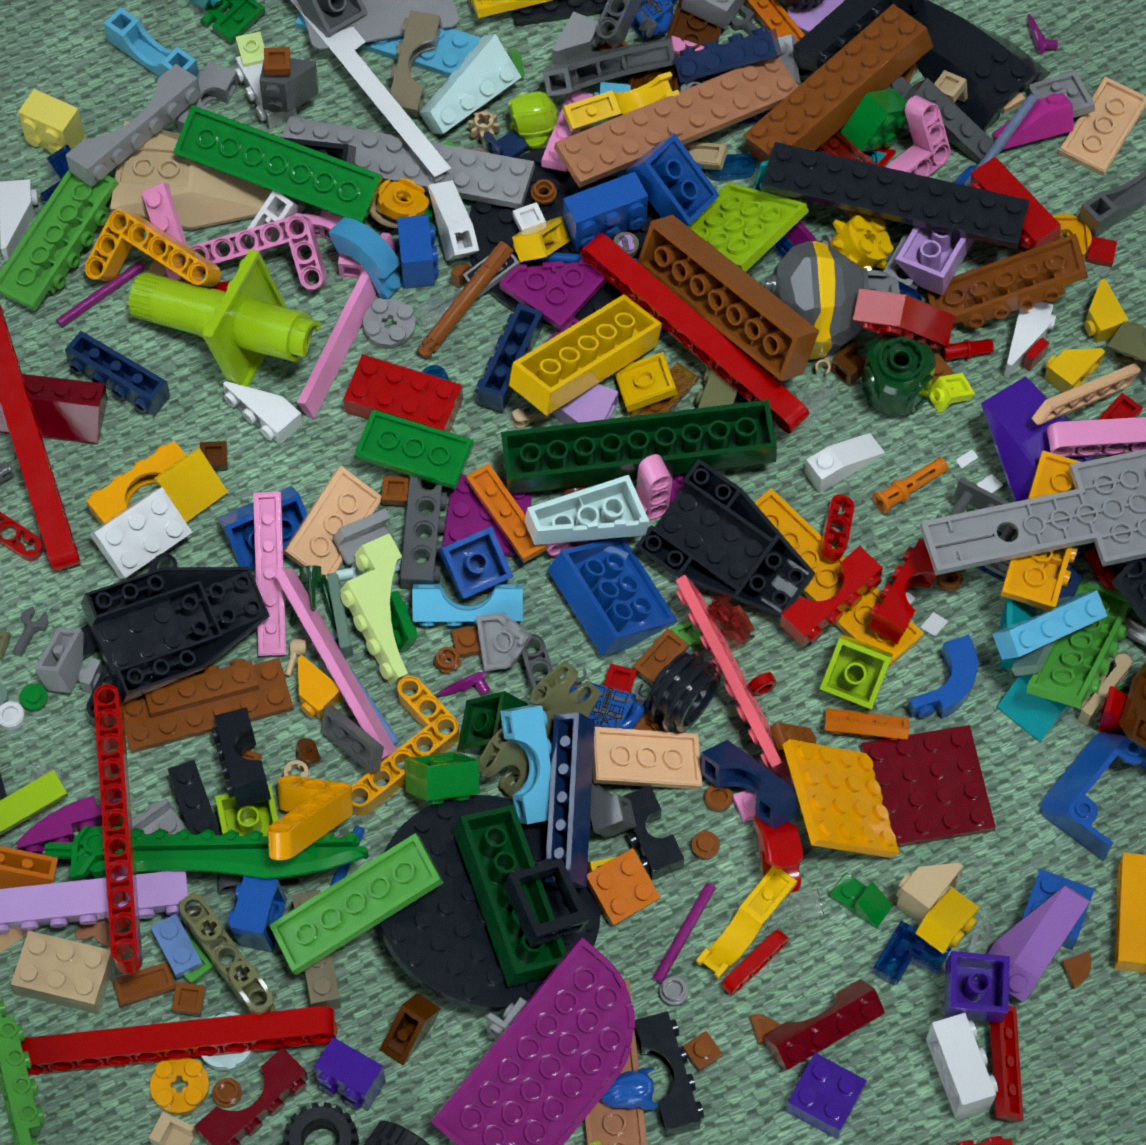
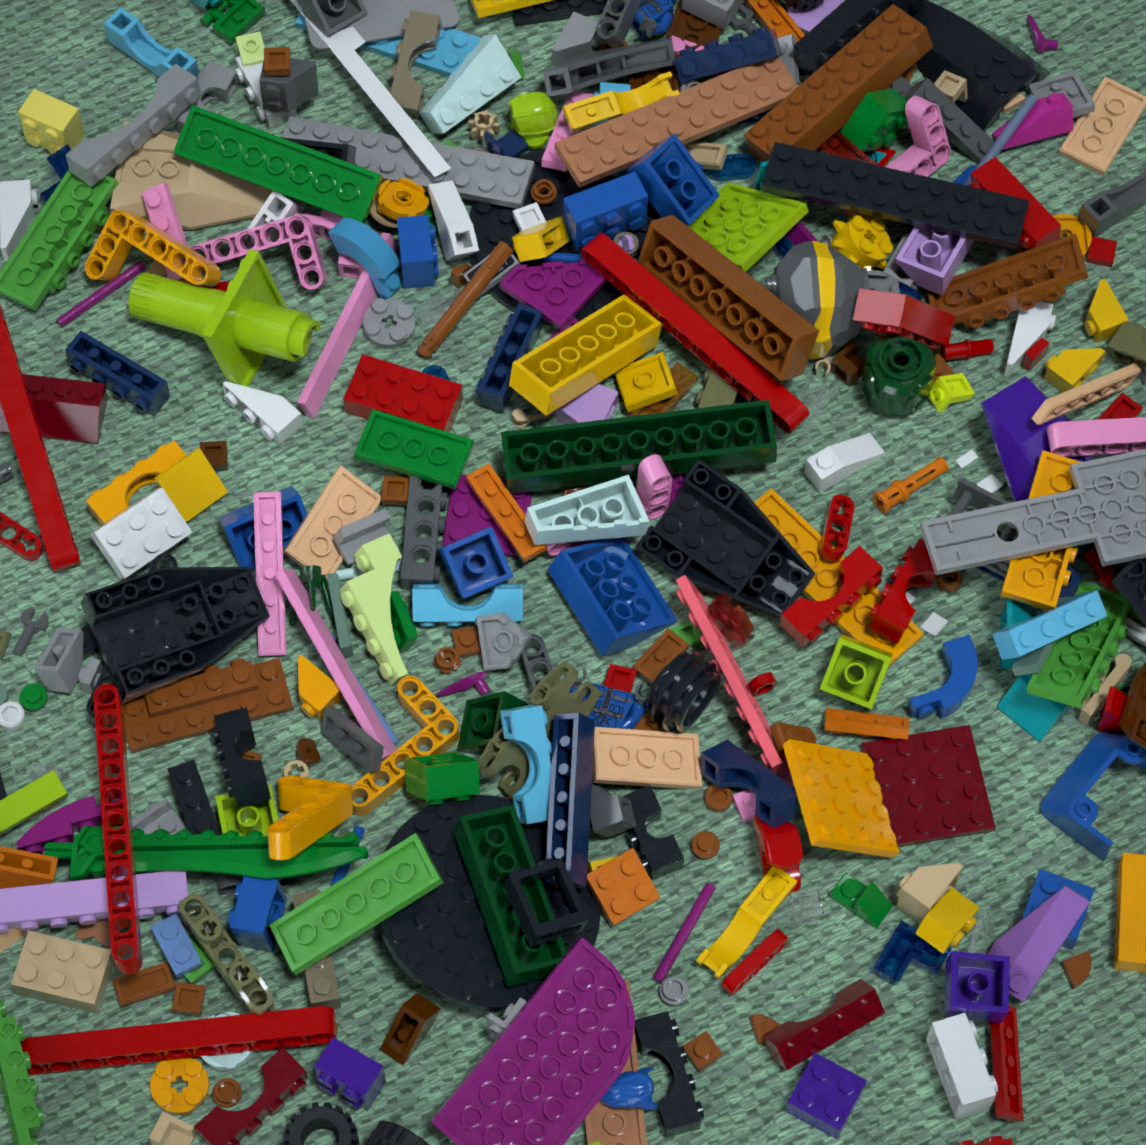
(297, 647): tan hand -> none

